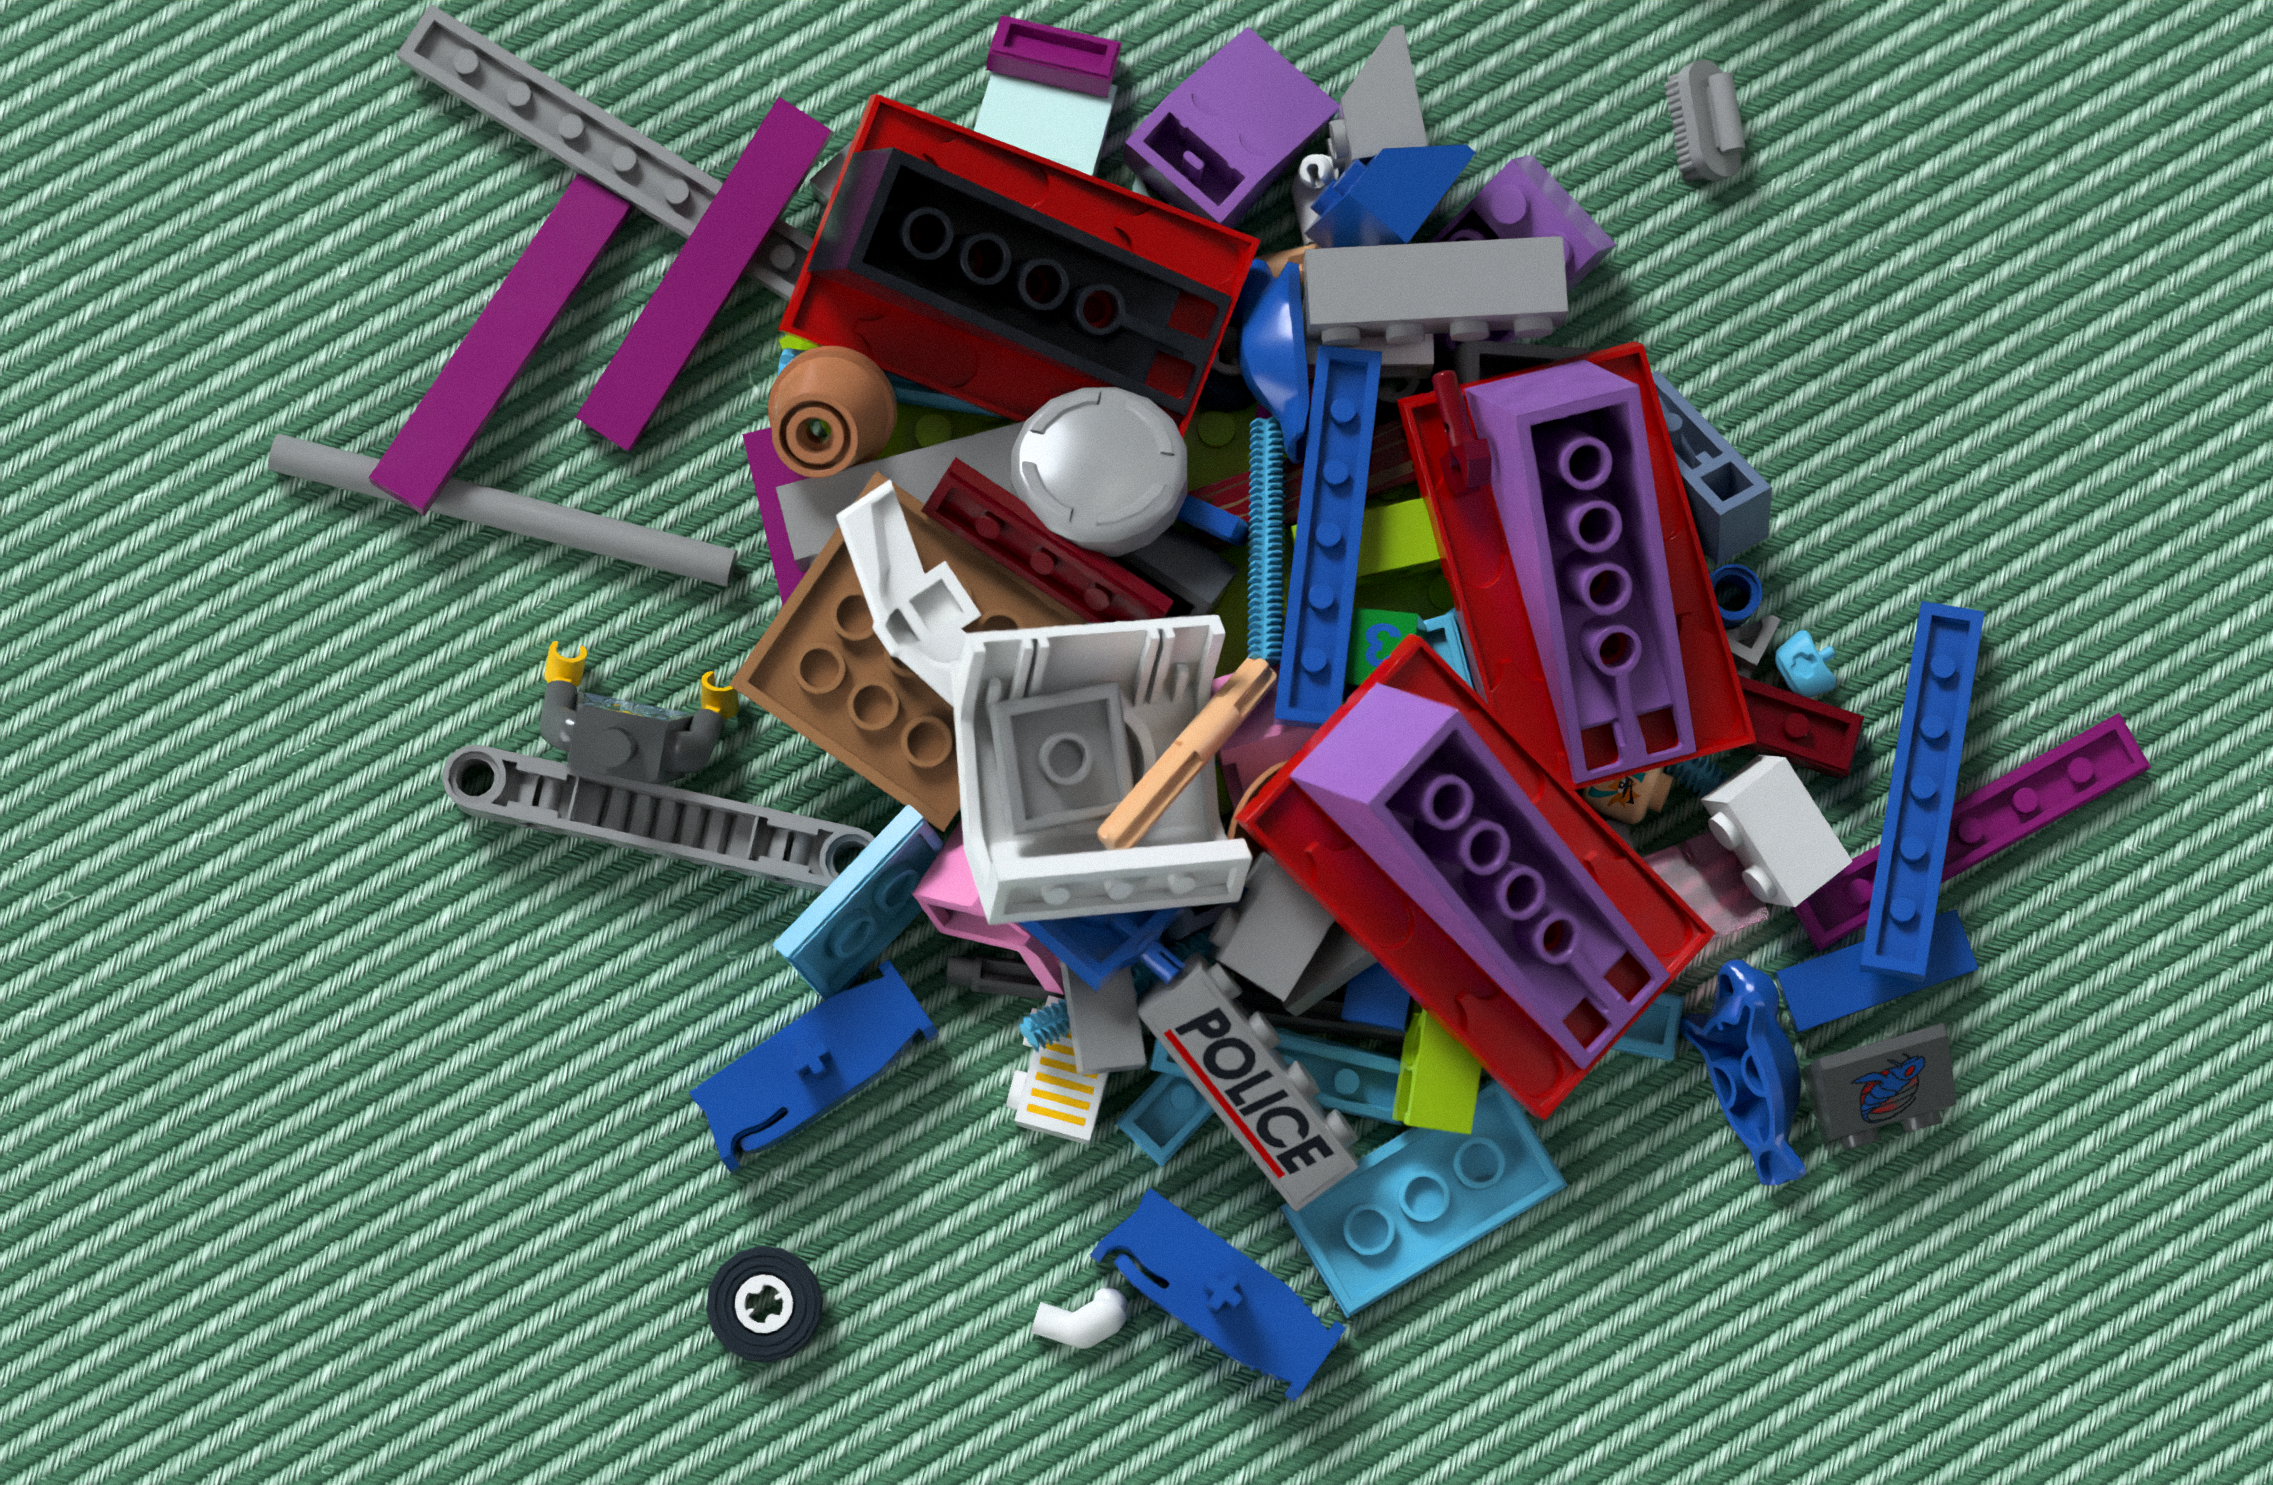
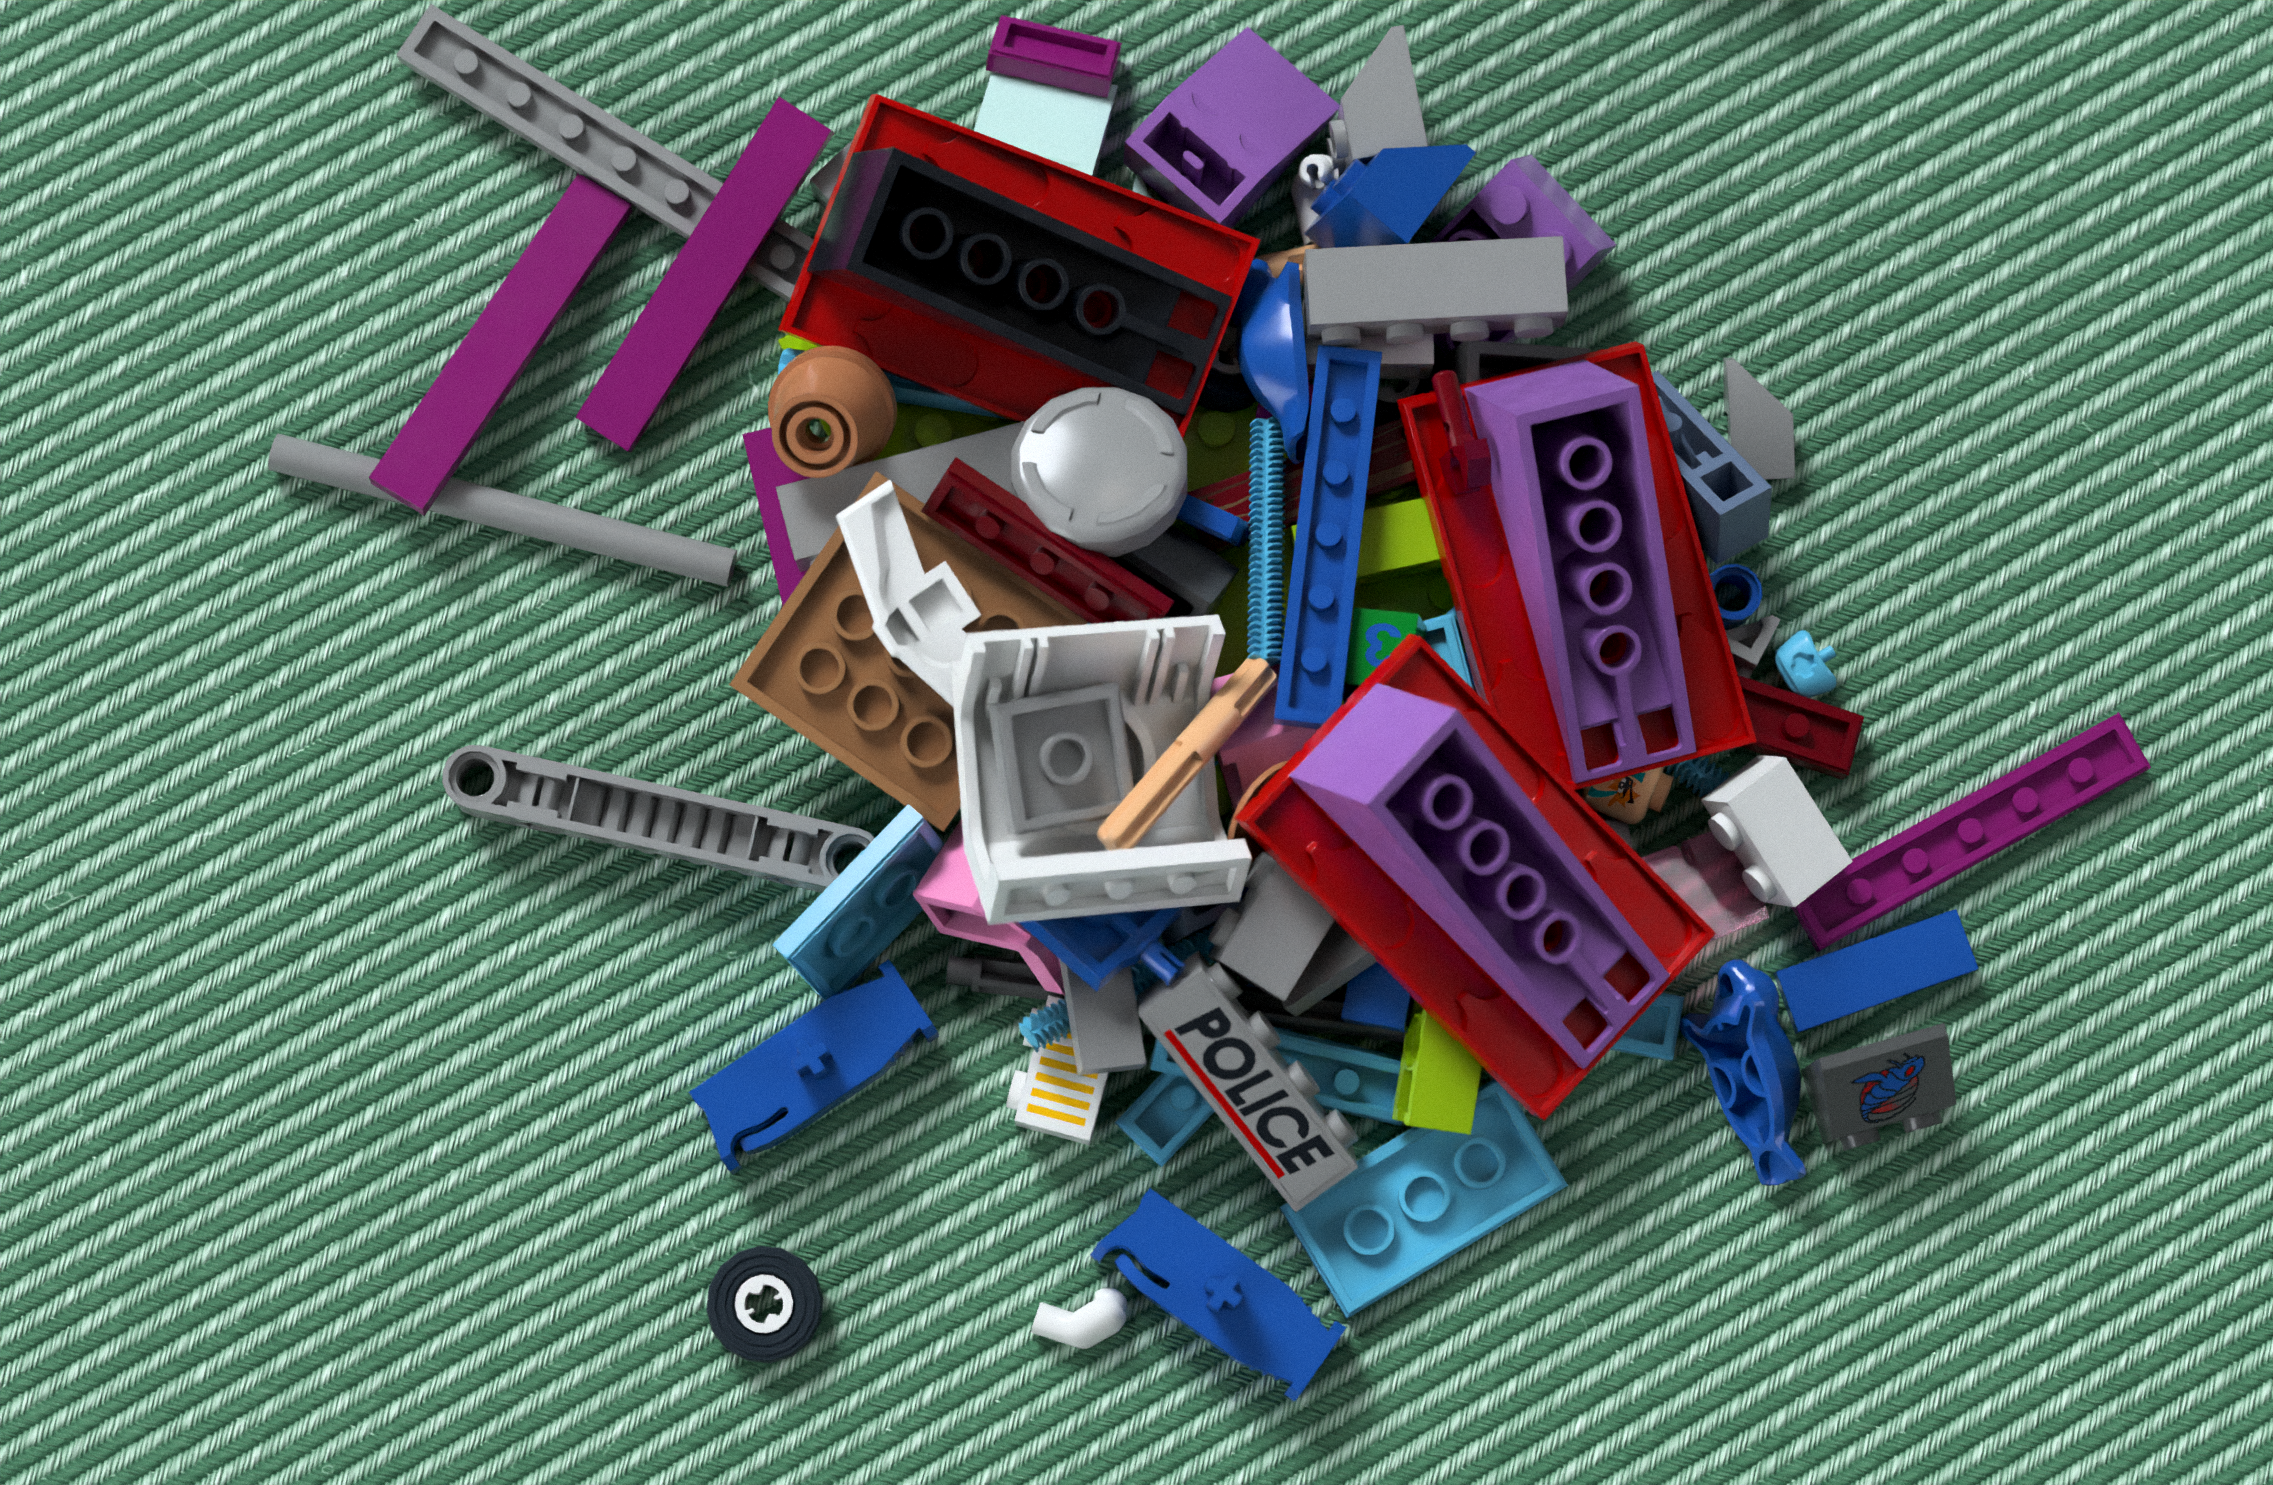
(629, 736): dark grey torso -> none
(1705, 121): light grey piece -> none
(1758, 423): none -> light grey slope
(1922, 792): blue plate -> none

